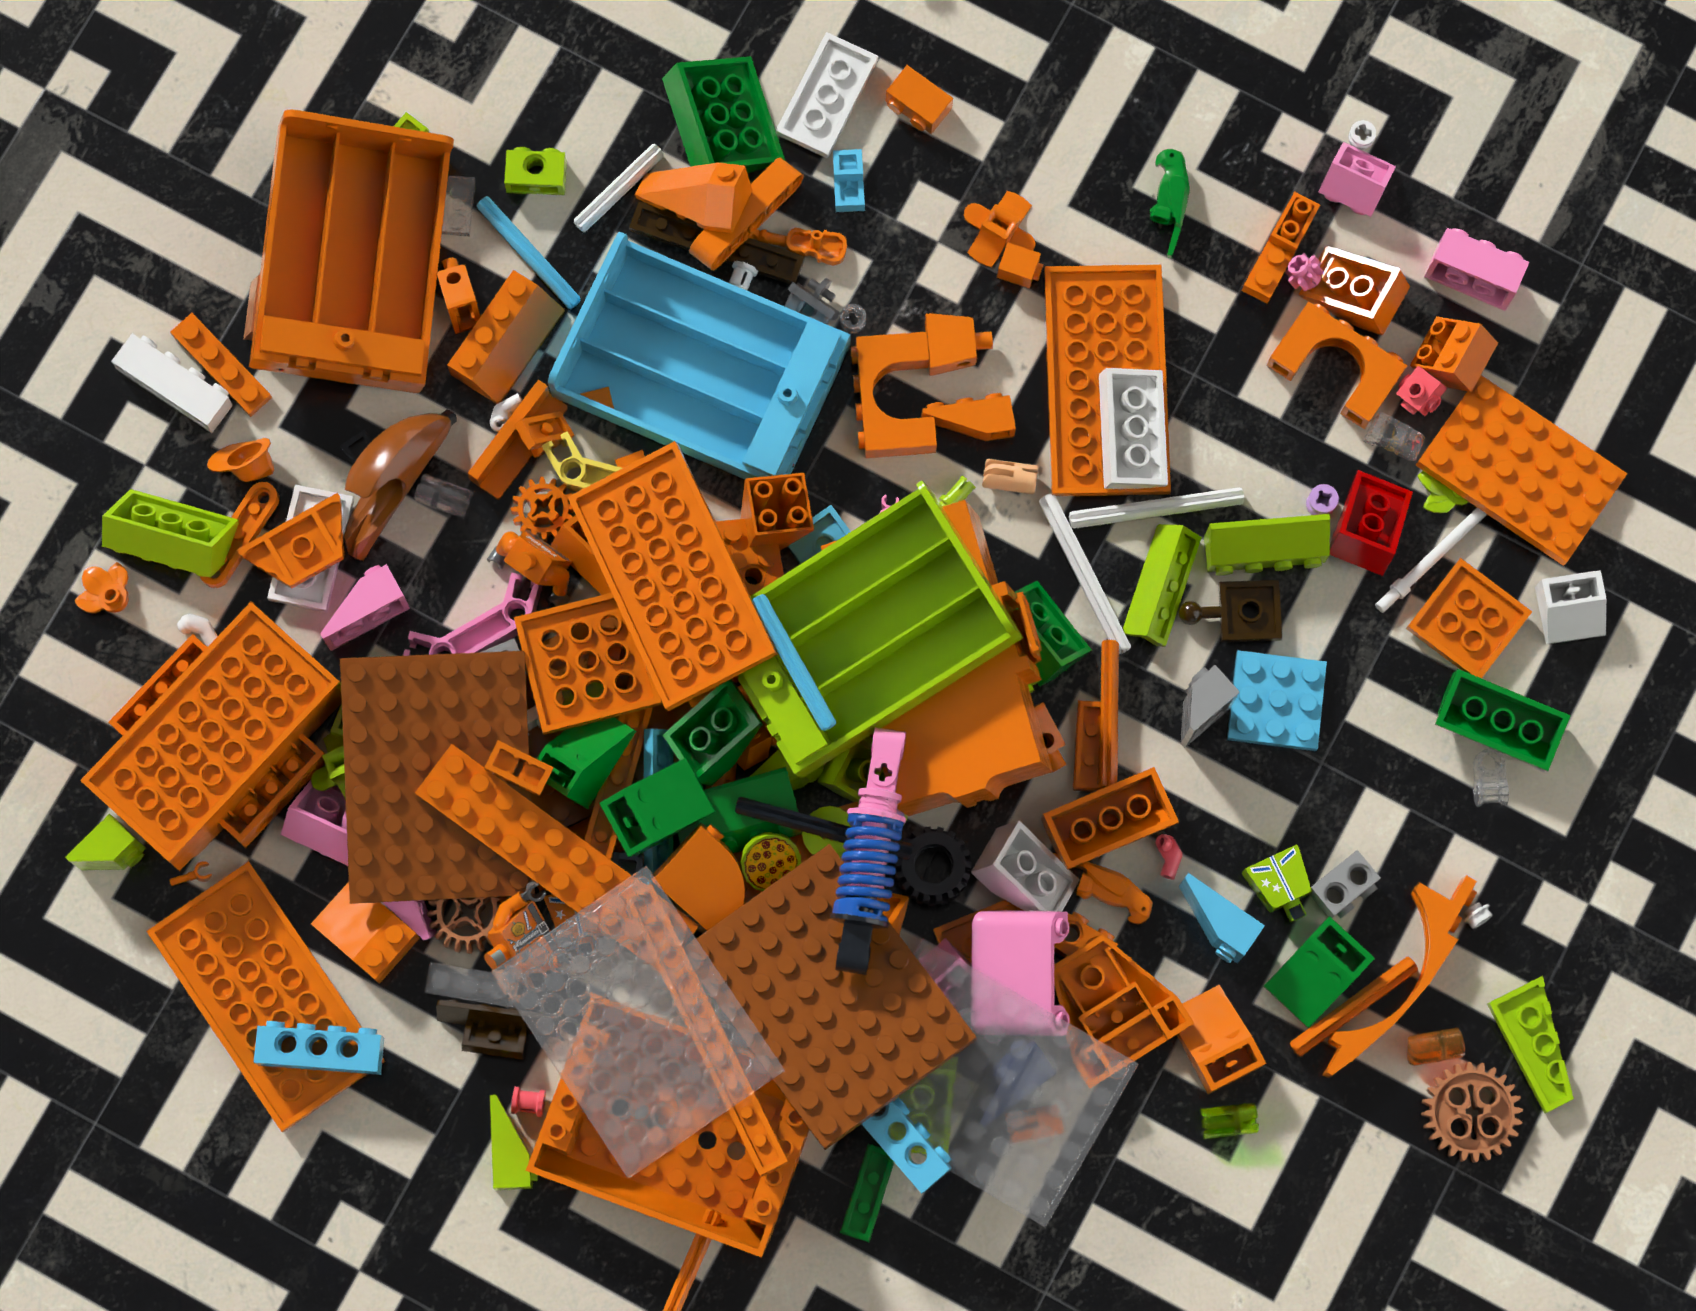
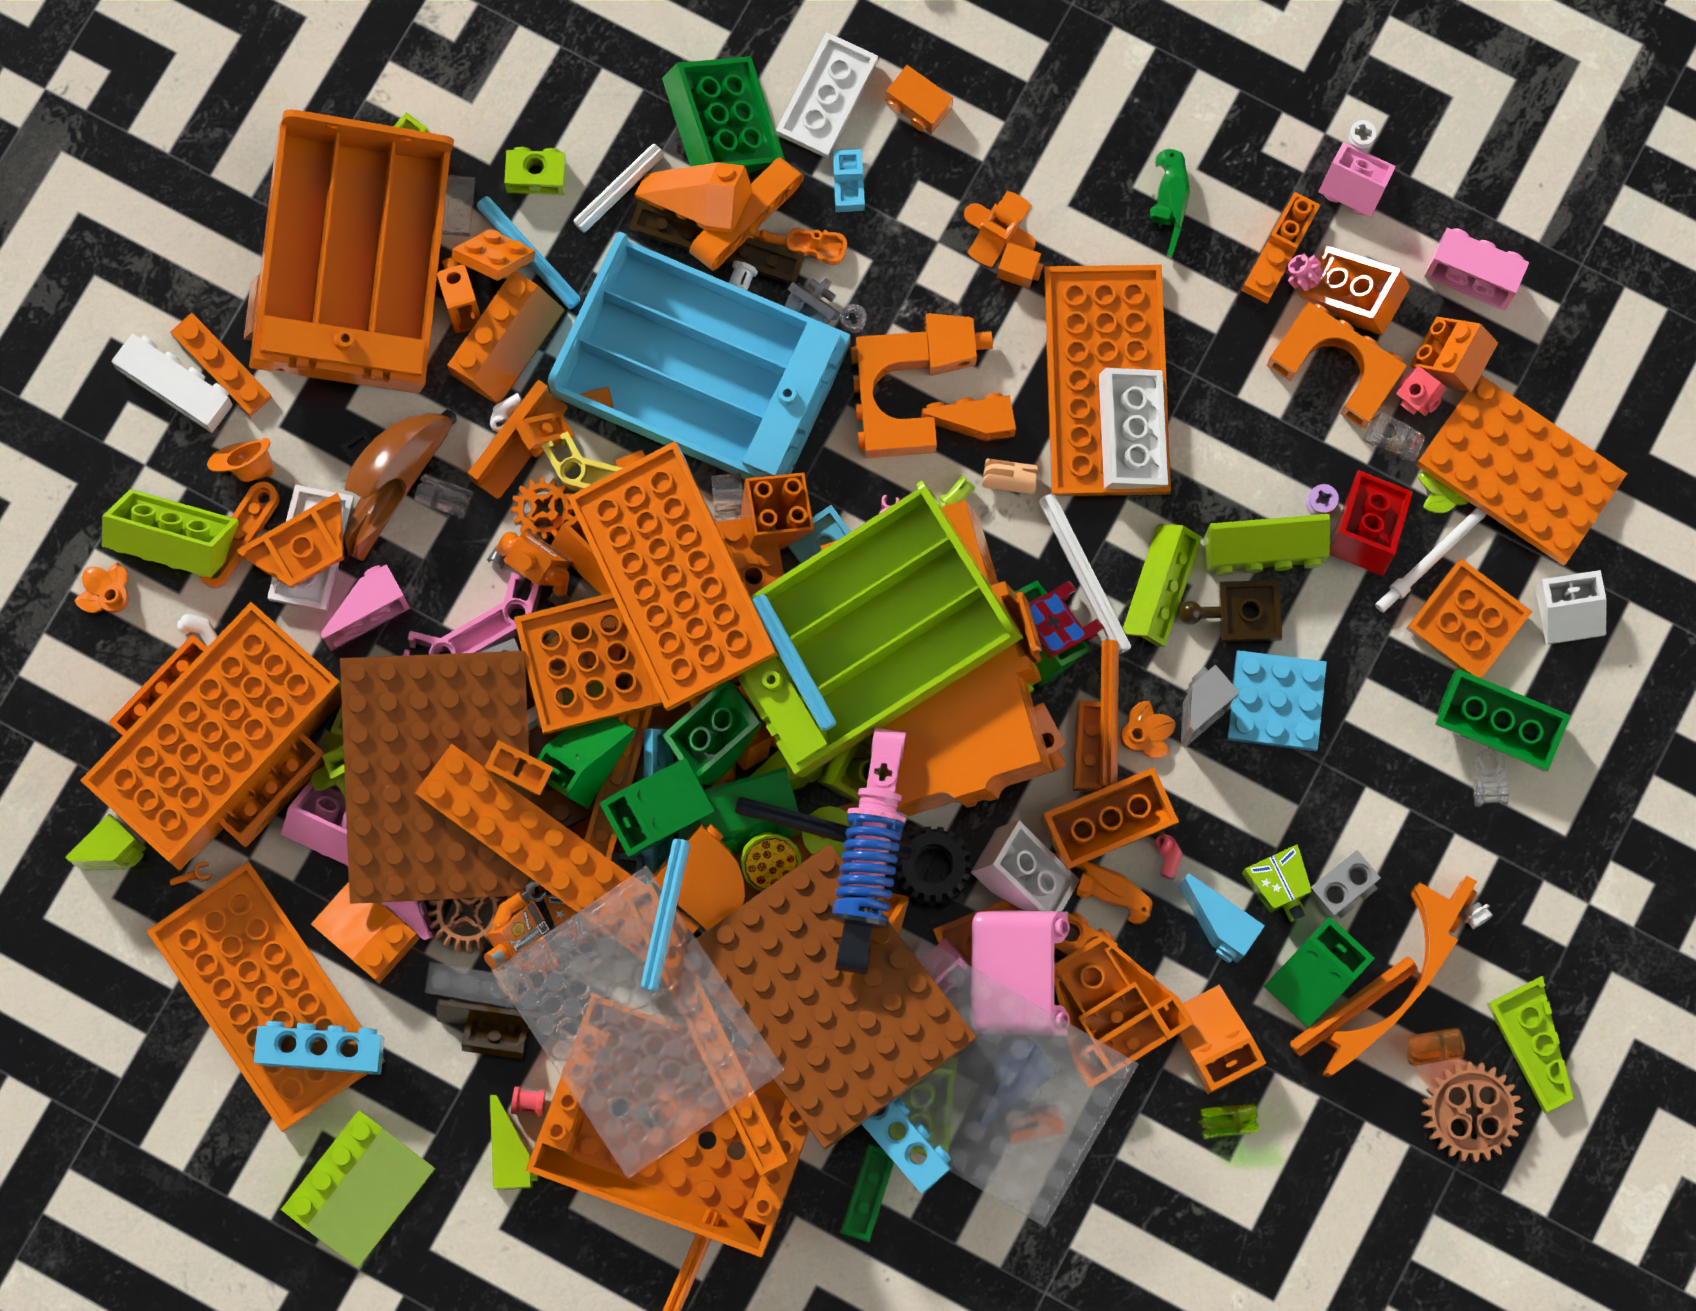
(358, 1189): none -> lime slope
(493, 254): none -> orange plate
(665, 915): none -> medium azure axle
(727, 496): none -> clear brick
(1057, 625): none -> dark red flag
(1151, 729): none -> orange plate
(1156, 507): white axle -> none

